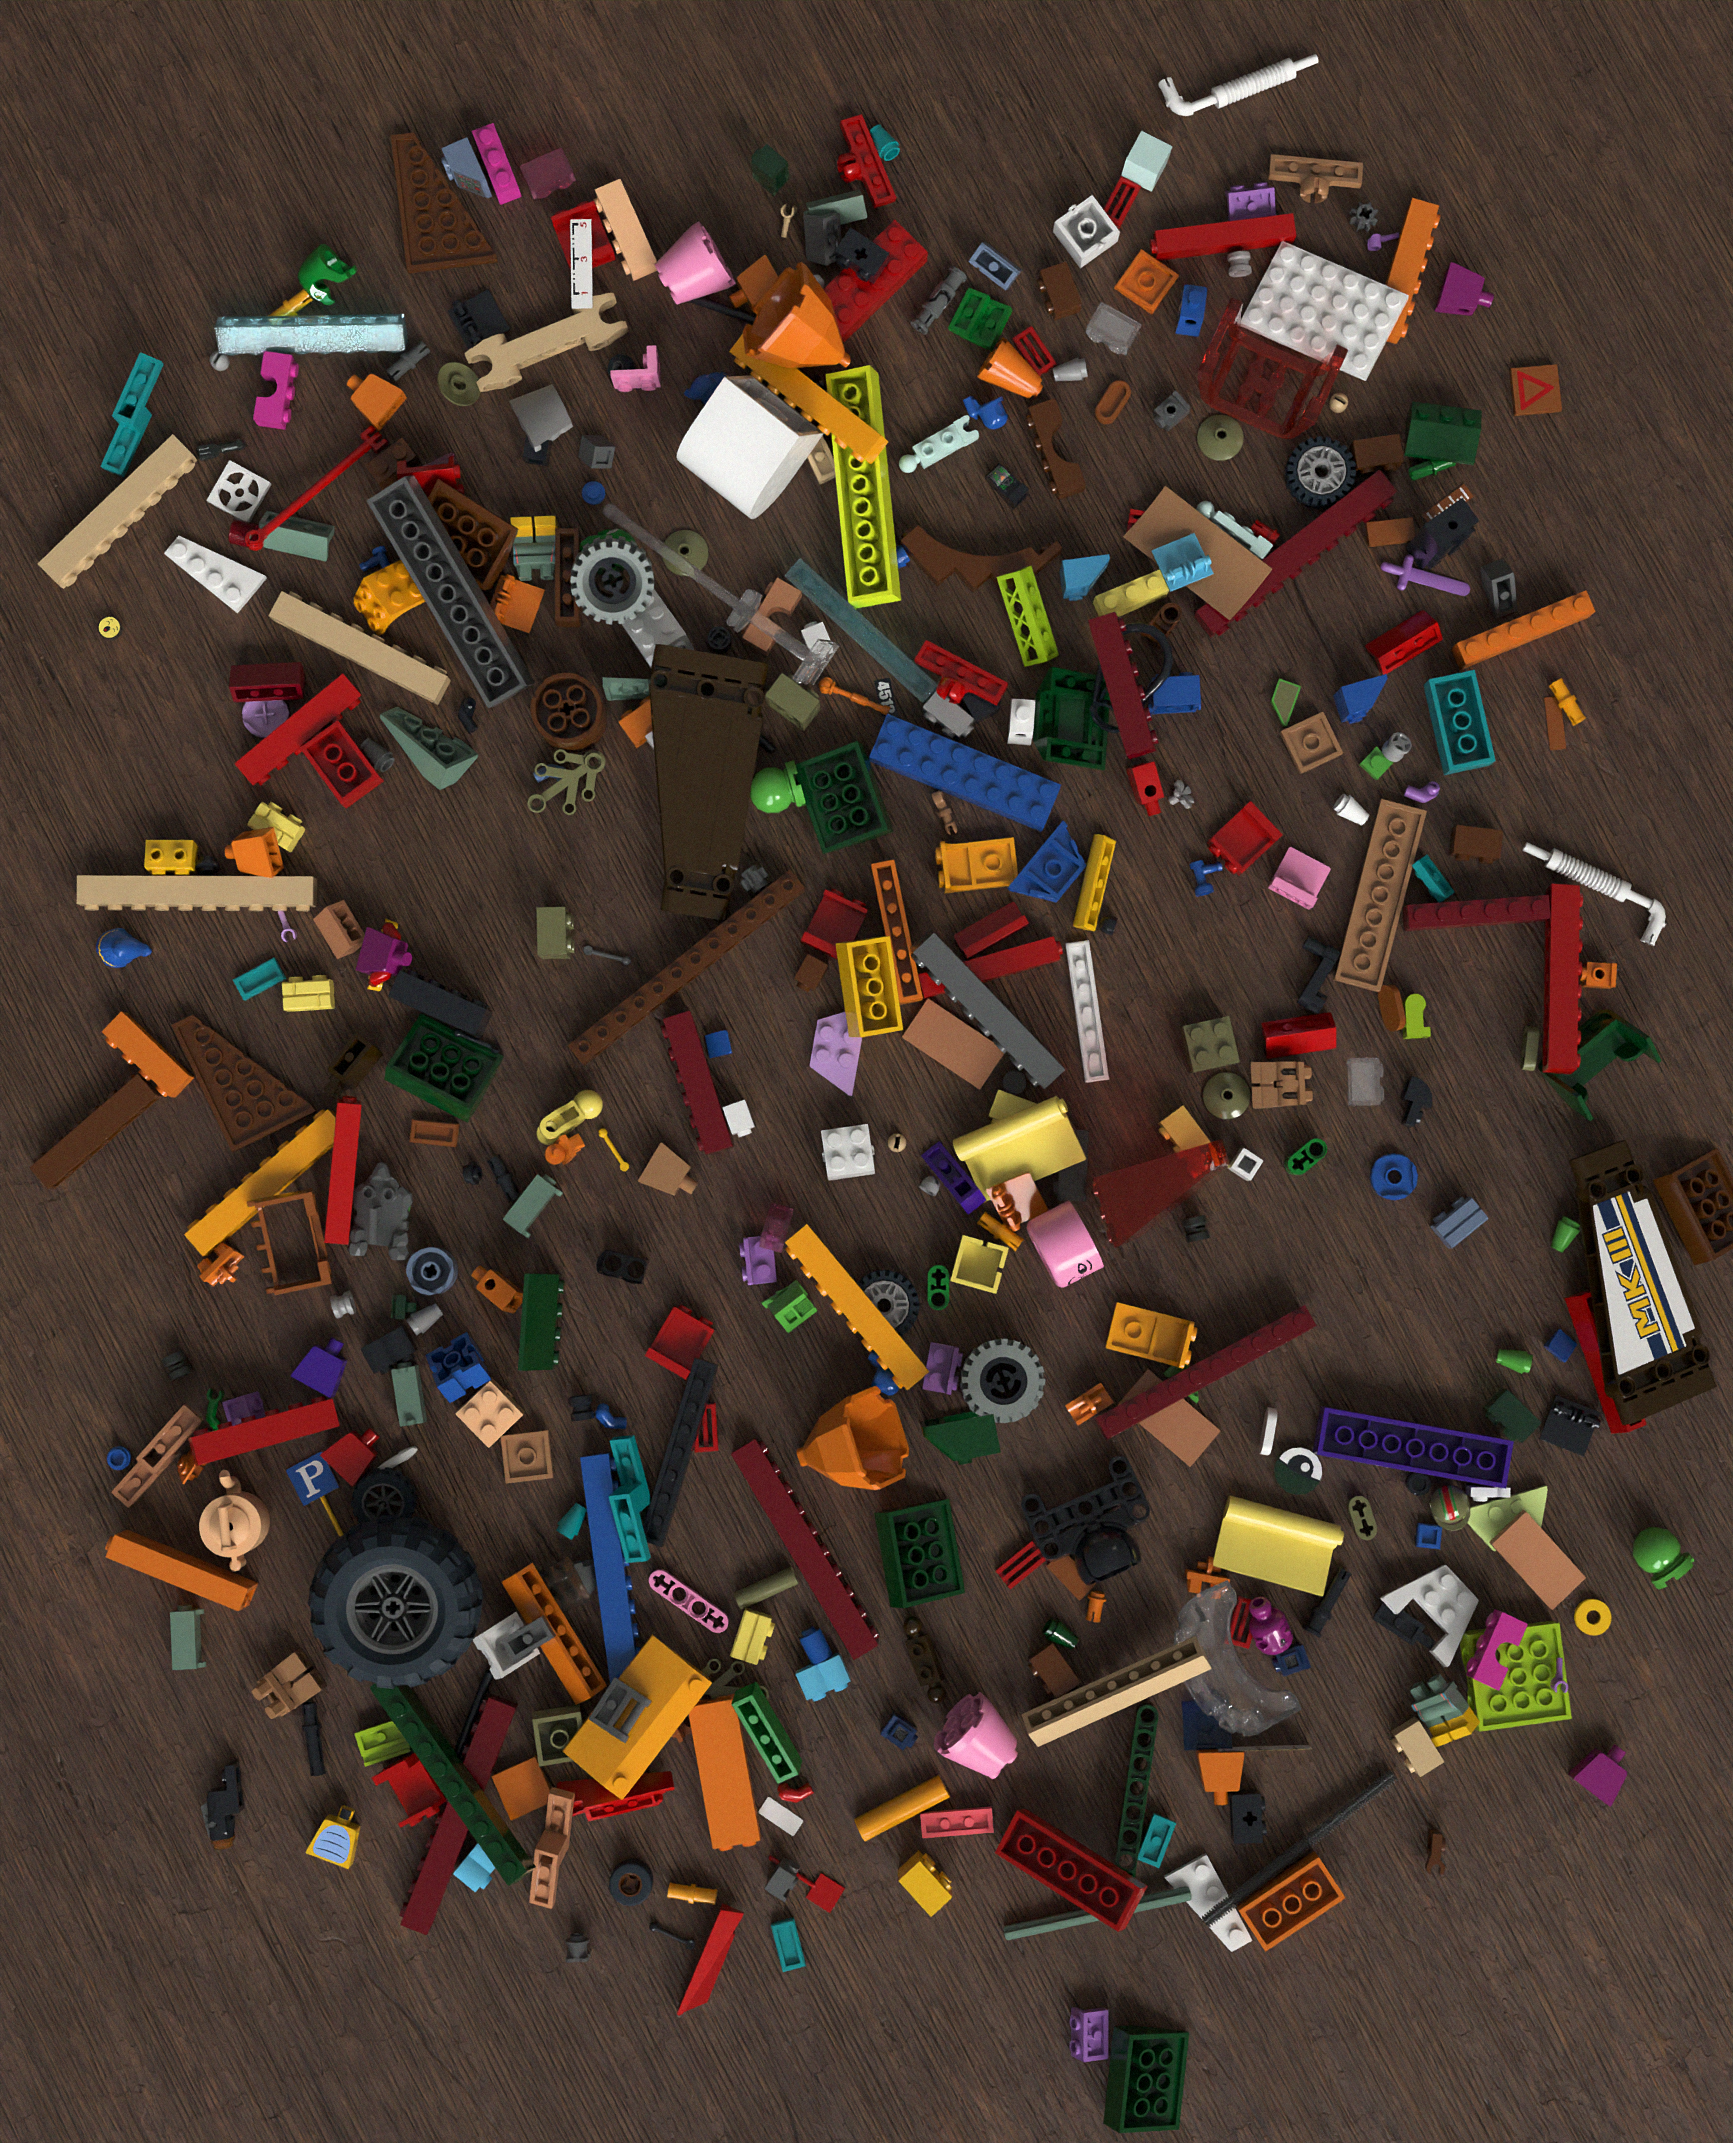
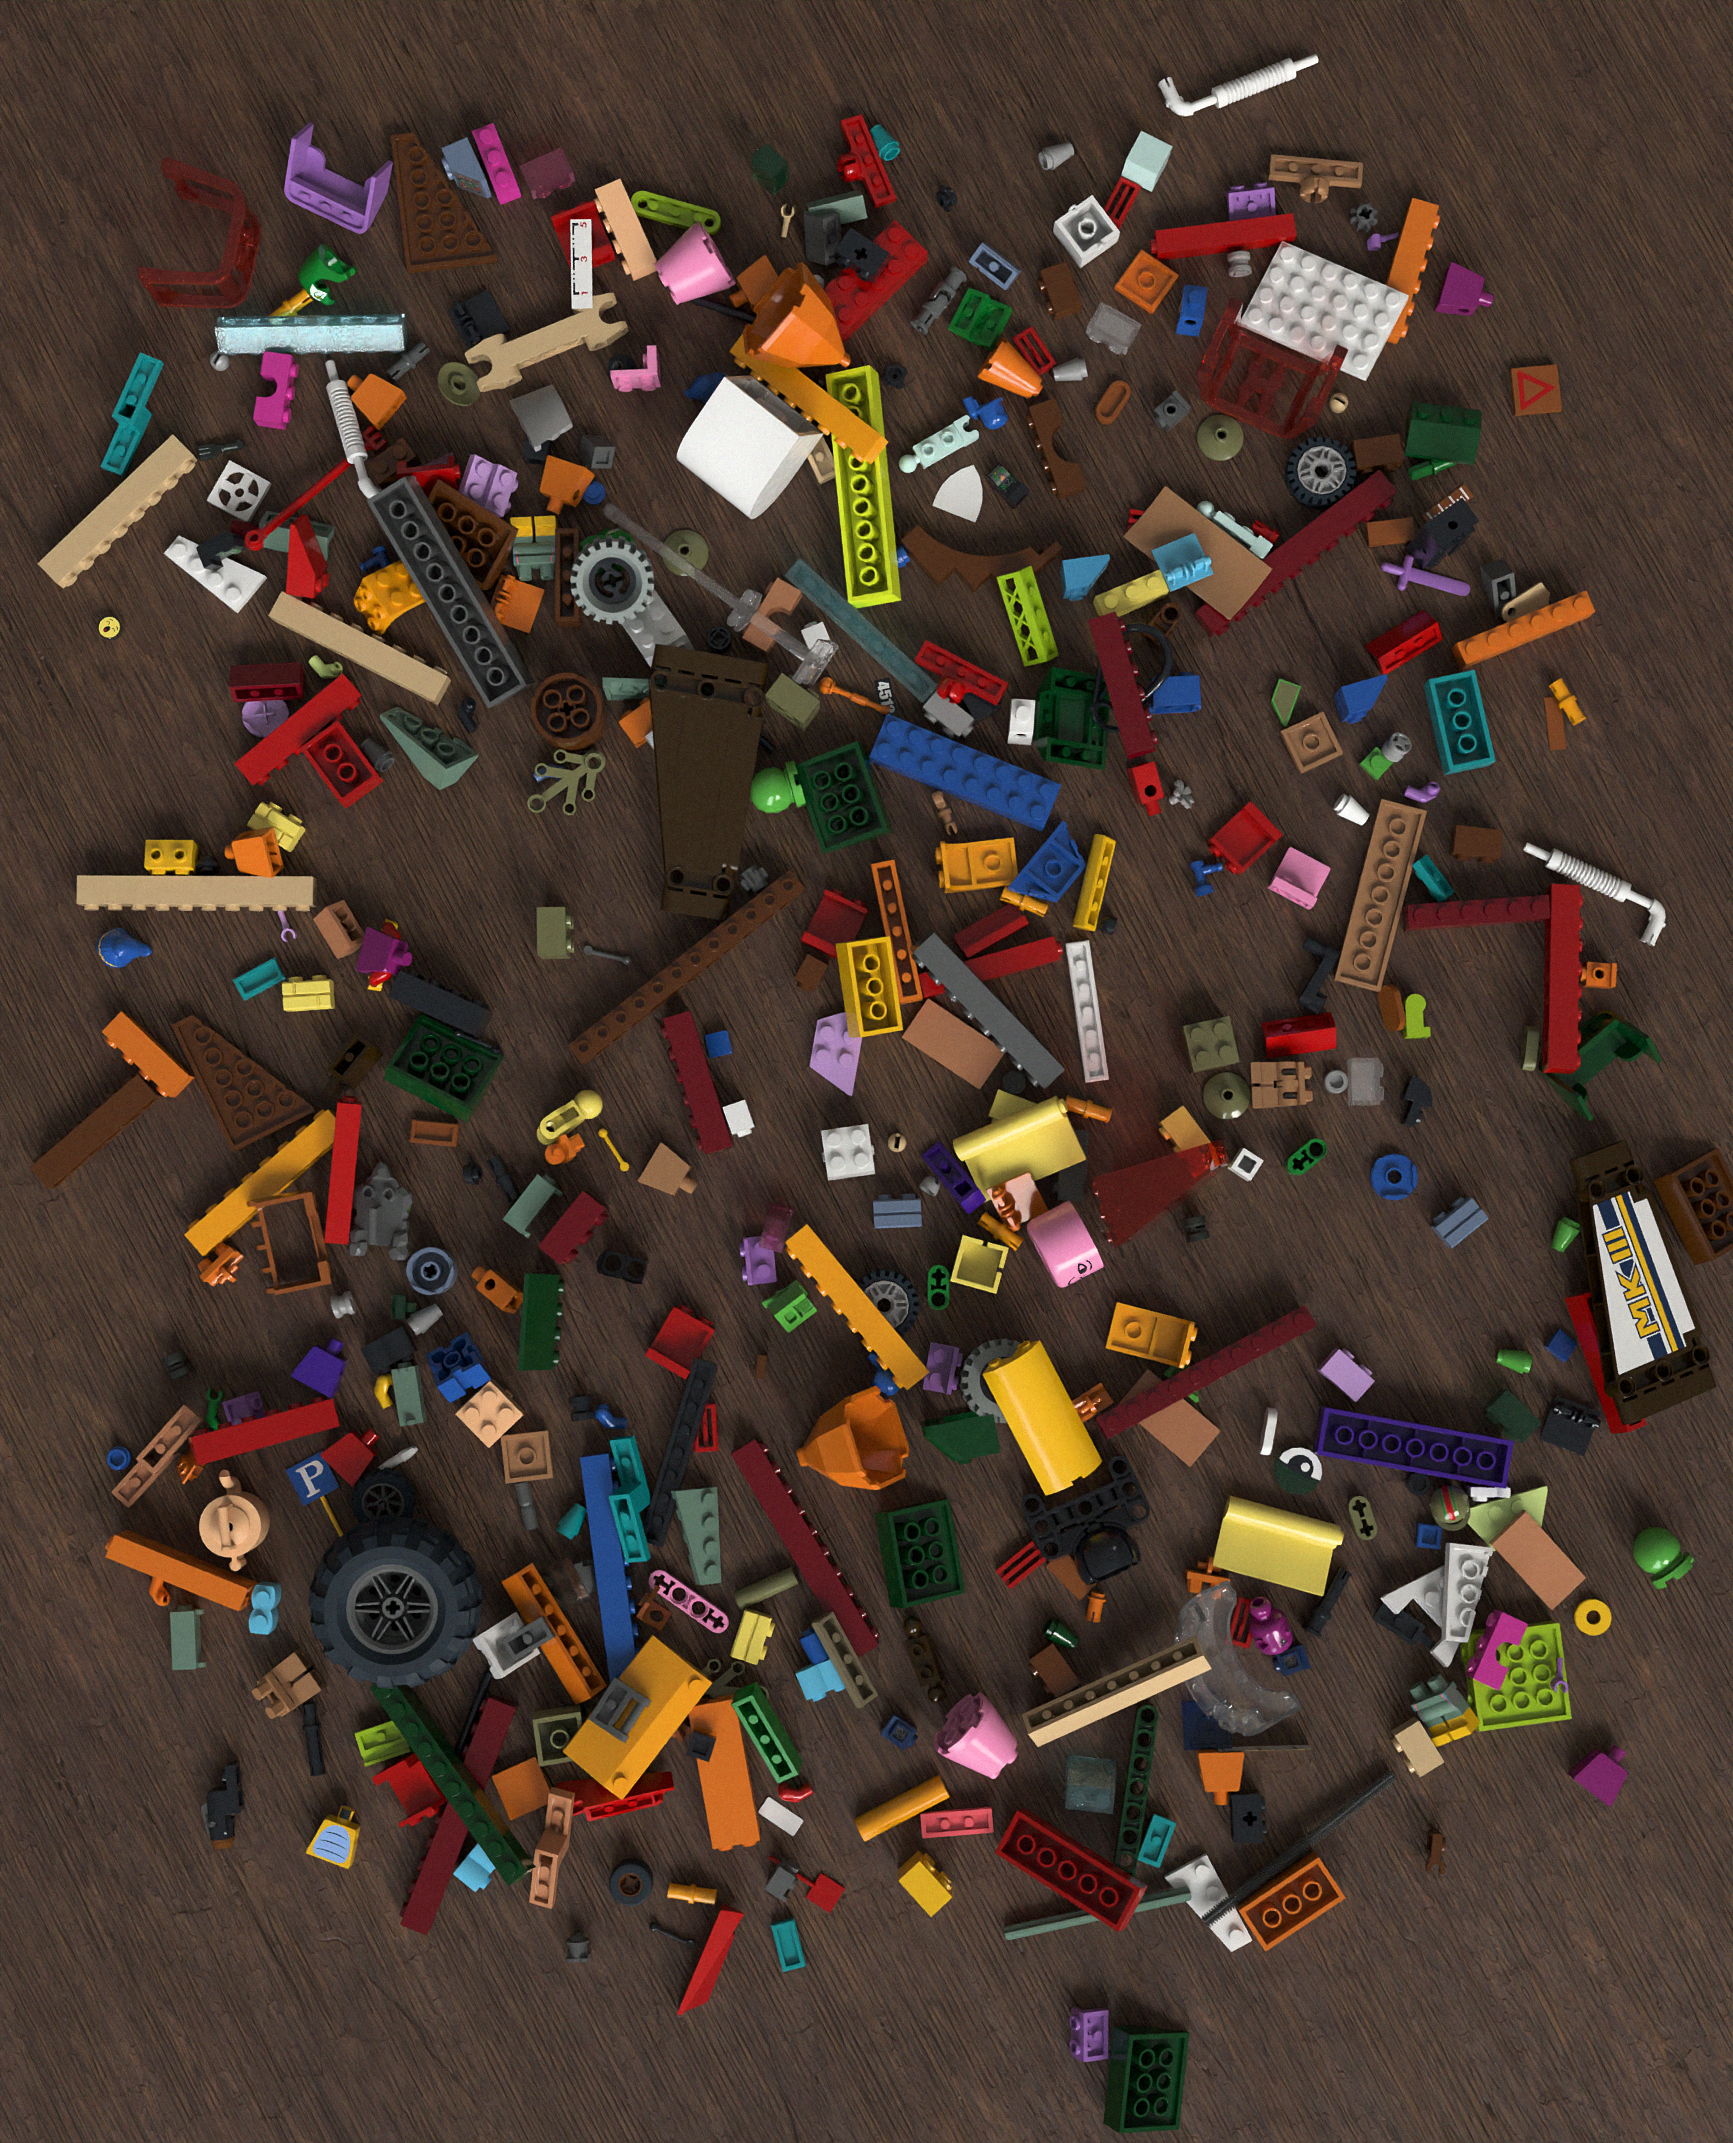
(159, 1592): none -> orange arm
(219, 548): none -> black leg
(240, 246): none -> clear red windscreen
(265, 1612): none -> medium azure brick
(306, 564): none -> red slope
(326, 670): none -> yellowish green arm
(328, 193): none -> medium lavender windscreen
(349, 428): none -> white piece
(381, 1388): none -> yellow arm
(489, 484): none -> lavender plate
(526, 1502): none -> dark grey piece
(564, 483): none -> orange torso
(574, 1228): none -> dark red brick
(649, 1605): none -> dark orange bracket
(674, 211): none -> lime plate
(701, 1531): none -> sand green wing
(701, 1745): none -> black plate
(761, 1366): none -> reddish brown tile
(844, 1659): none -> dark tan brick
(892, 370): none -> black plate
(897, 1212): none -> sand blue brick
(946, 198): none -> black plate
(961, 494): none -> white sticker
(1024, 902): none -> light orange pin
(1042, 1417): none -> yellow cylinder
(1055, 155): none -> light grey cone
(1088, 1109): none -> light orange pin
(1089, 1784): none -> clear light blue slope
(1335, 1081): none -> light grey tile
(1345, 1374): none -> lavender brick
(1462, 1584): none -> white wing
(1526, 602): none -> tan piece

